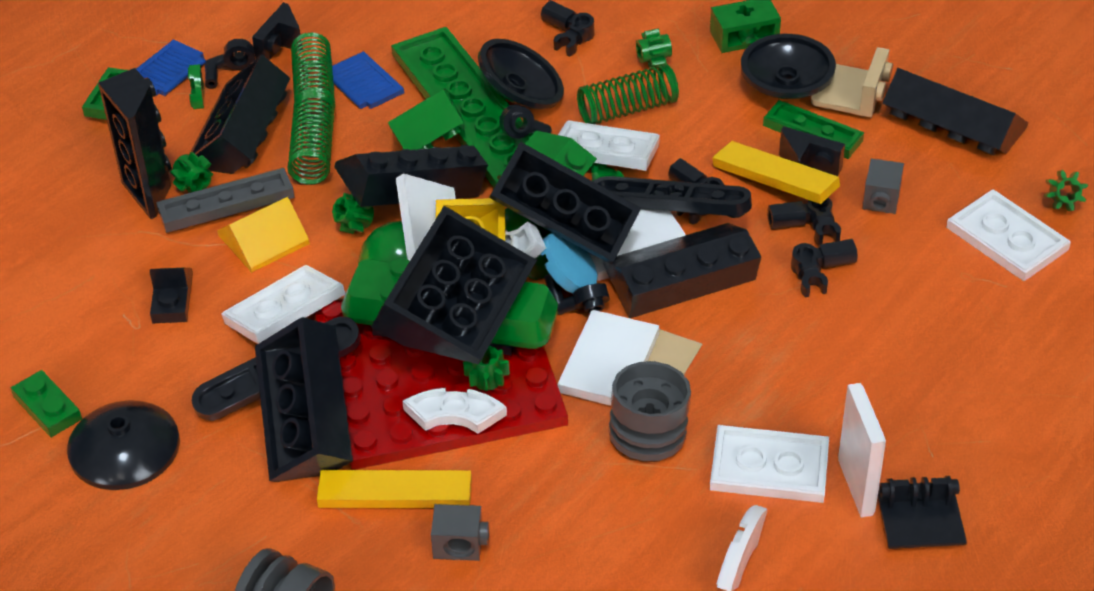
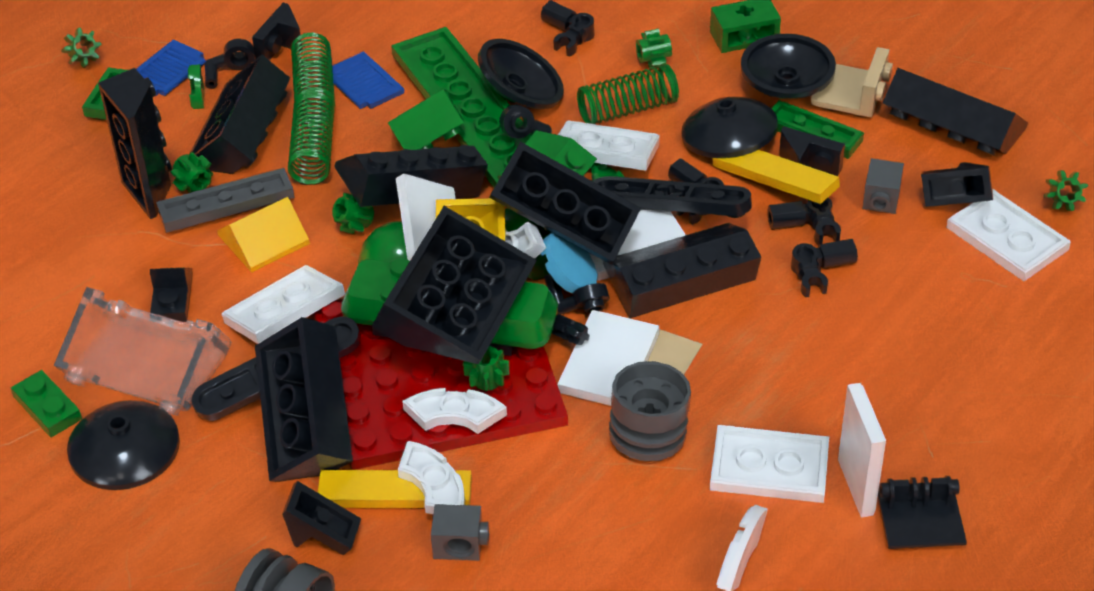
(85, 40): none -> green gear
(140, 352): none -> clear windscreen
(315, 516): none -> black slope
(432, 475): none -> white tile
(570, 330): none -> black axle
(729, 127): none -> black dish
(957, 185): none -> black slope

